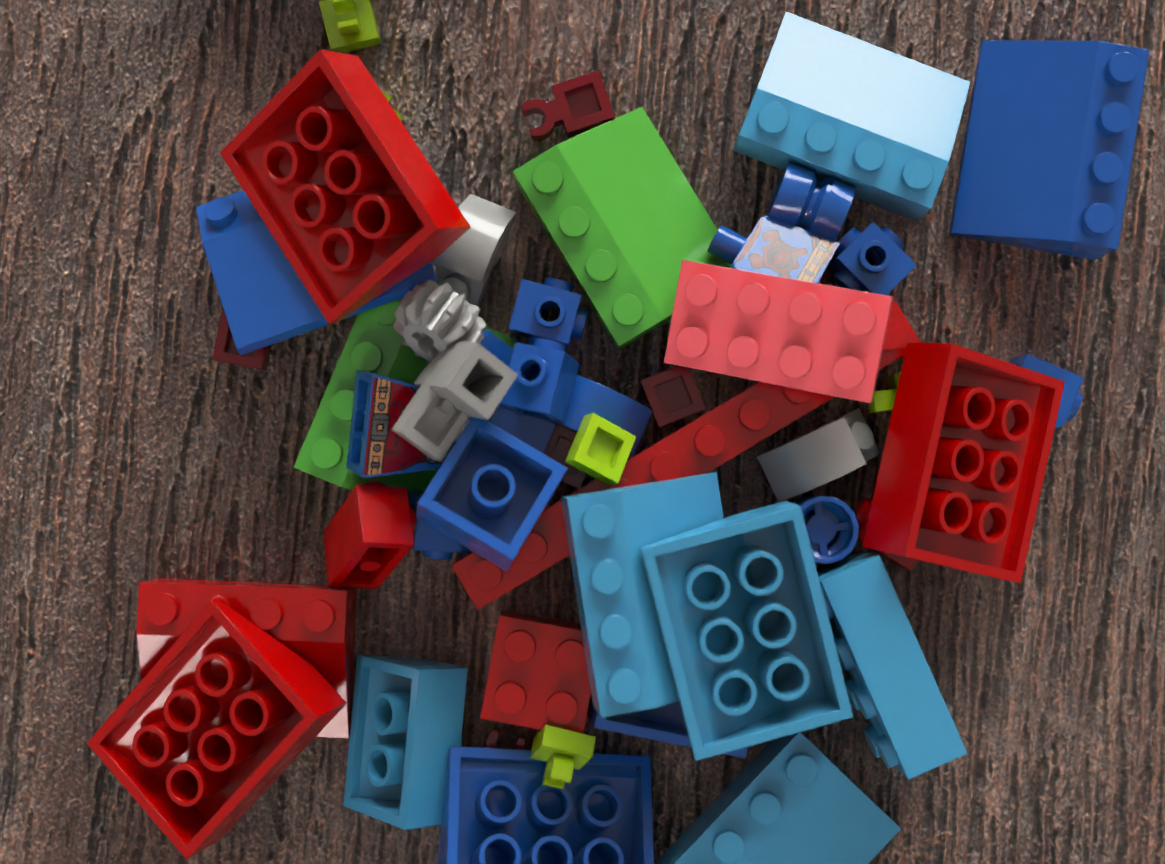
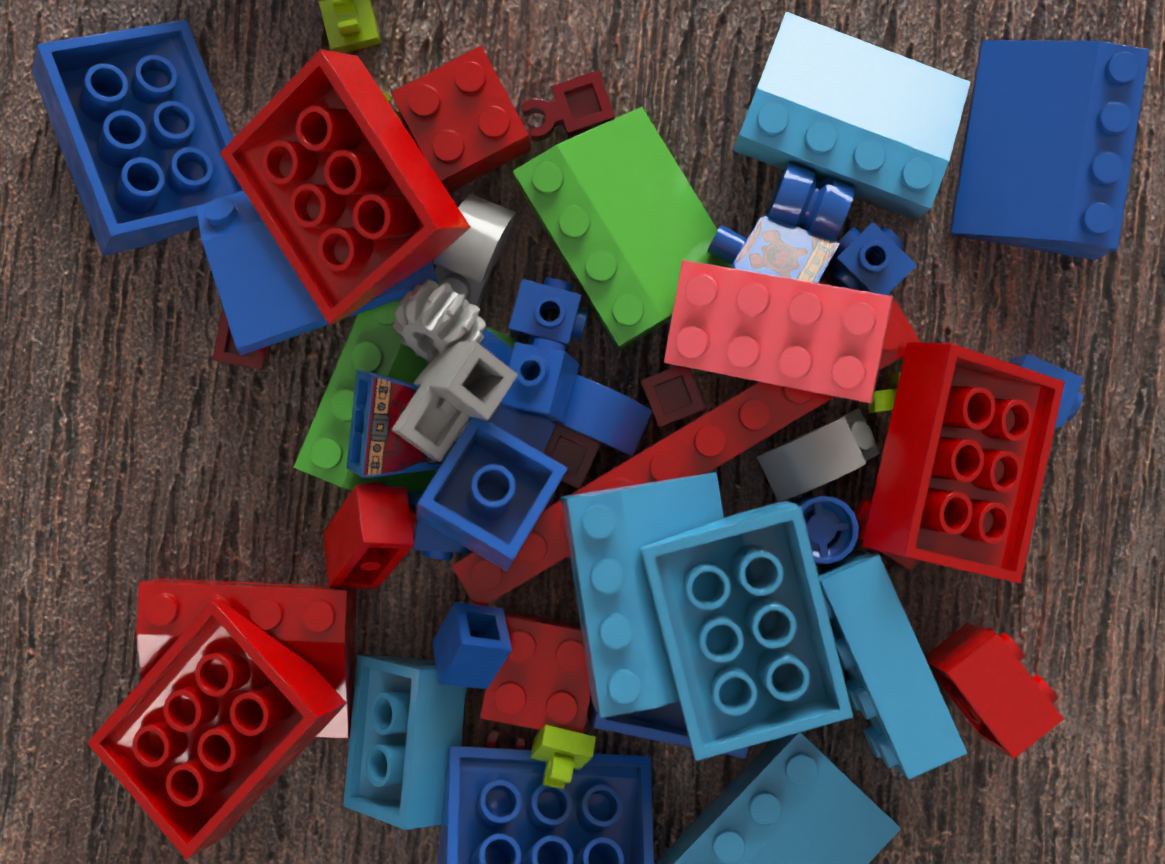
(136, 130): none -> blue slope
(462, 119): none -> red brick
(471, 645): none -> blue brick
(600, 449): lime tile -> none
(994, 689): none -> red brick

